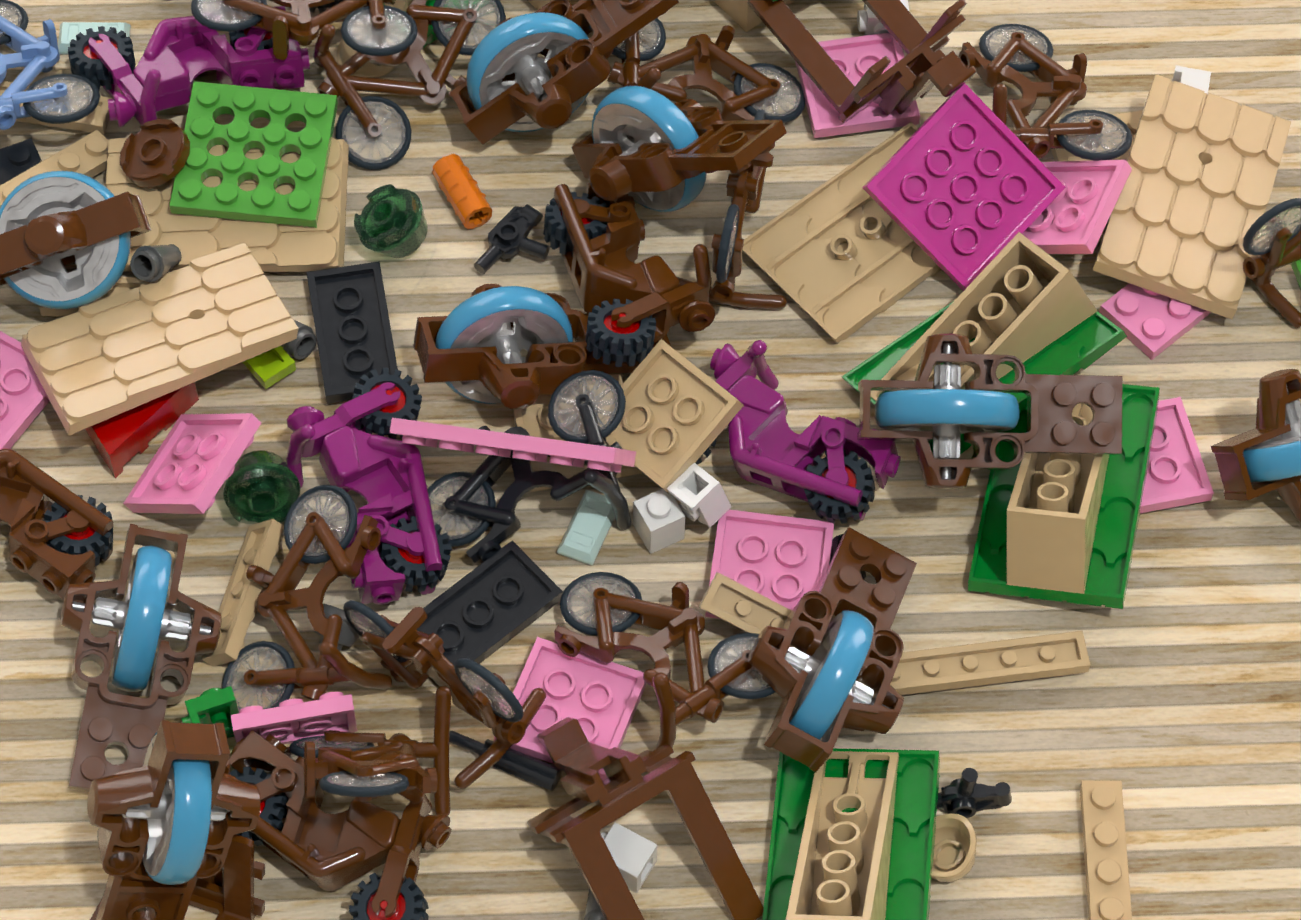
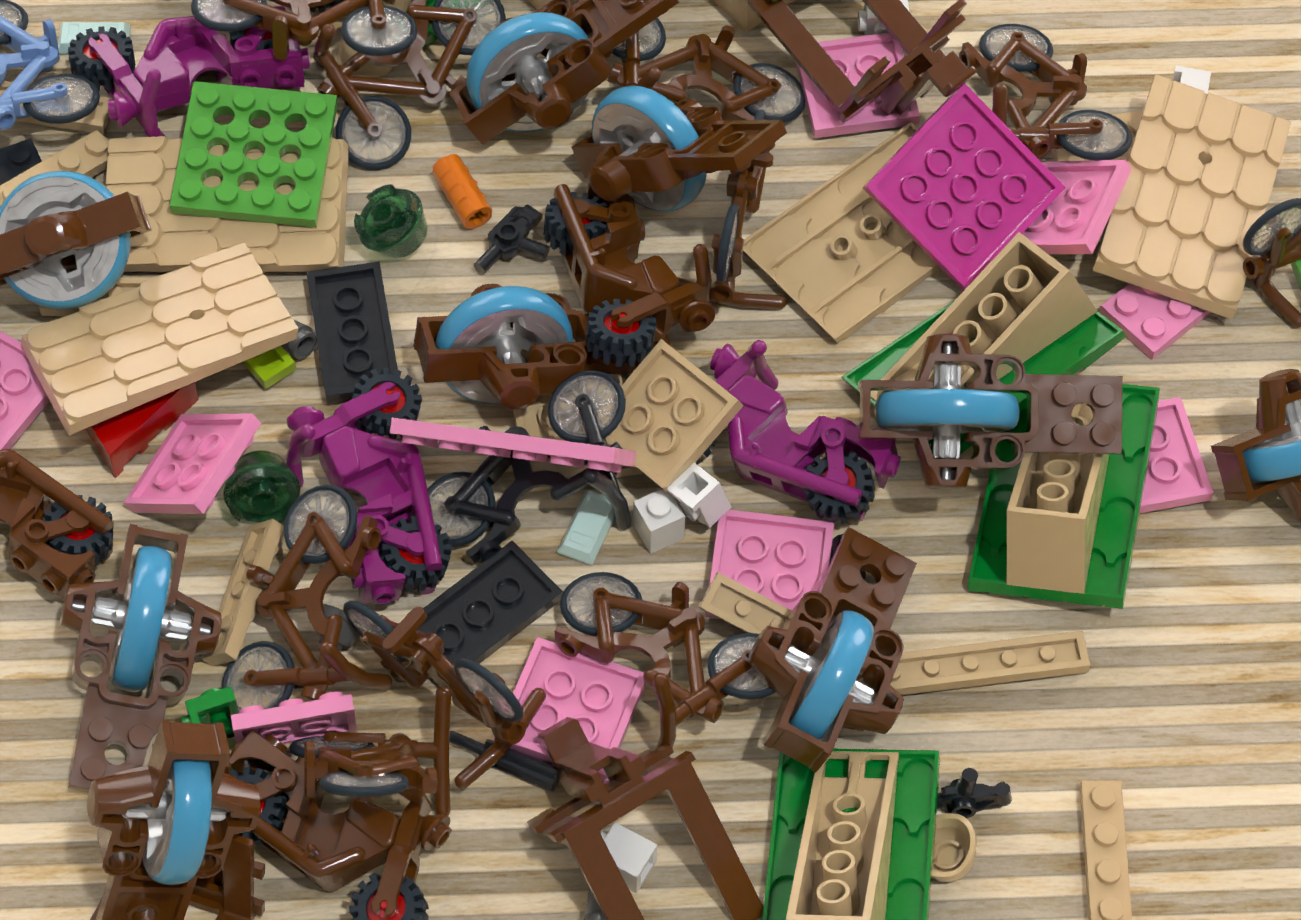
(154, 261): dark grey cone -> none
(155, 153): reddish brown tile -> none

